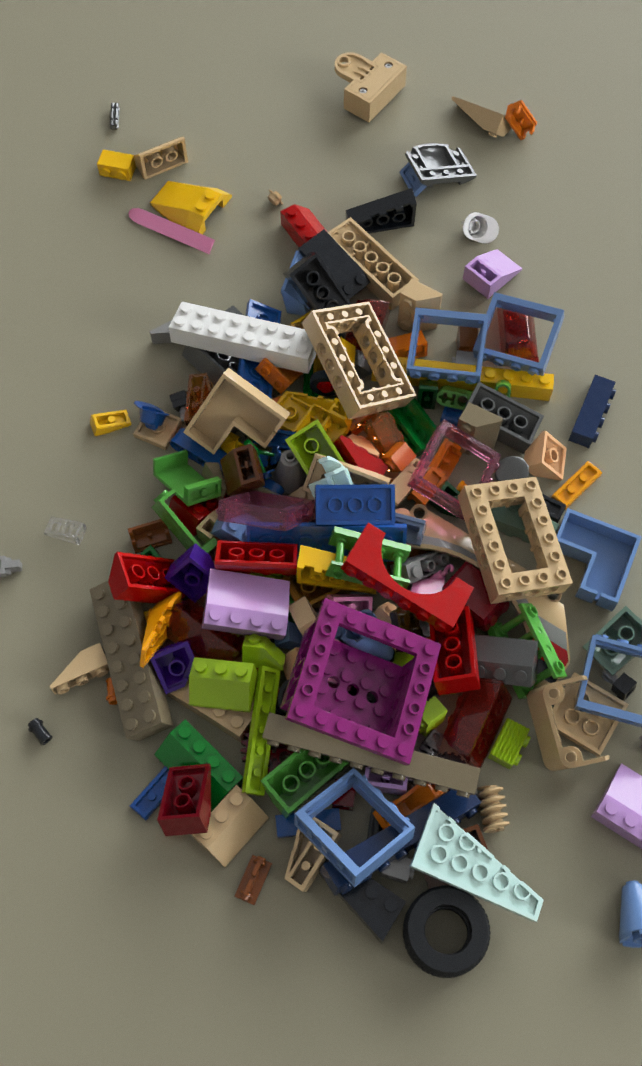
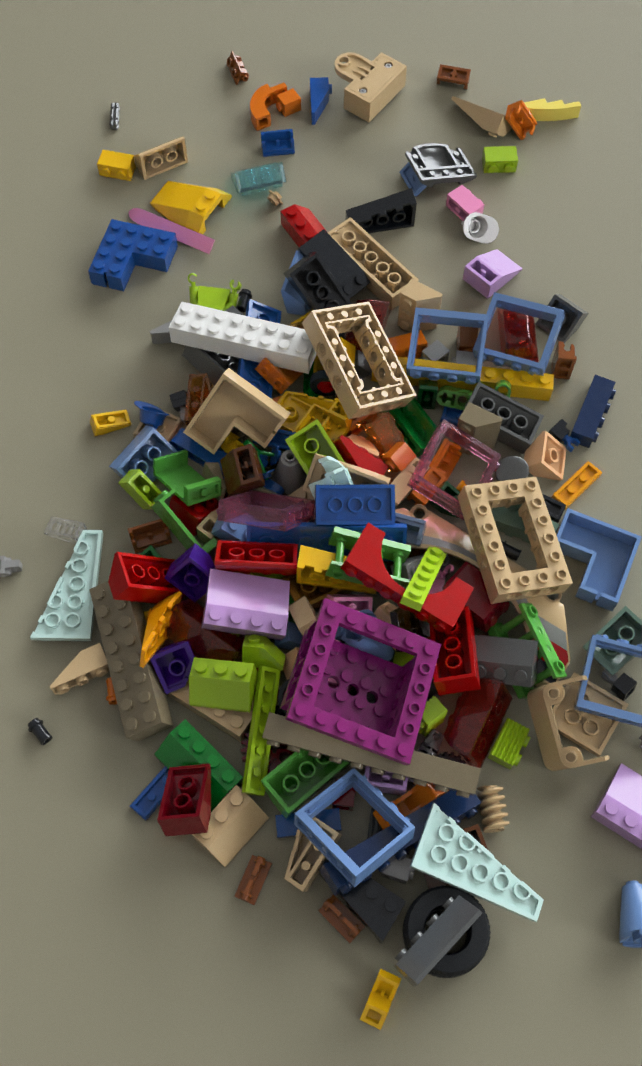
(70, 606): none -> light aqua wing
(128, 246): none -> blue piece
(140, 488): none -> lime brick
(141, 452): none -> medium blue slope
(213, 297): none -> lime torso
(237, 68): none -> dark orange hinge
(244, 296): none -> black pin
(259, 178): none -> clear light blue slope
(261, 101): none -> orange arch
(277, 142): none -> blue hinge
(288, 102): none -> orange brick
(319, 96): none -> blue slope
(341, 918): none -> dark orange hinge
(380, 999): none -> yellow slope
(423, 578): none -> lime plate
(436, 352): none -> light grey brick
(437, 940): none -> dark grey slope
(454, 75): none -> dark orange hinge
(463, 202): none -> bright pink brick
(500, 159): none -> lime brick
(511, 551): none -> black pin
(553, 110): none -> light yellow slope
(561, 433): none -> black piece
(563, 361): none -> dark orange hinge
(572, 320): none -> dark grey slope

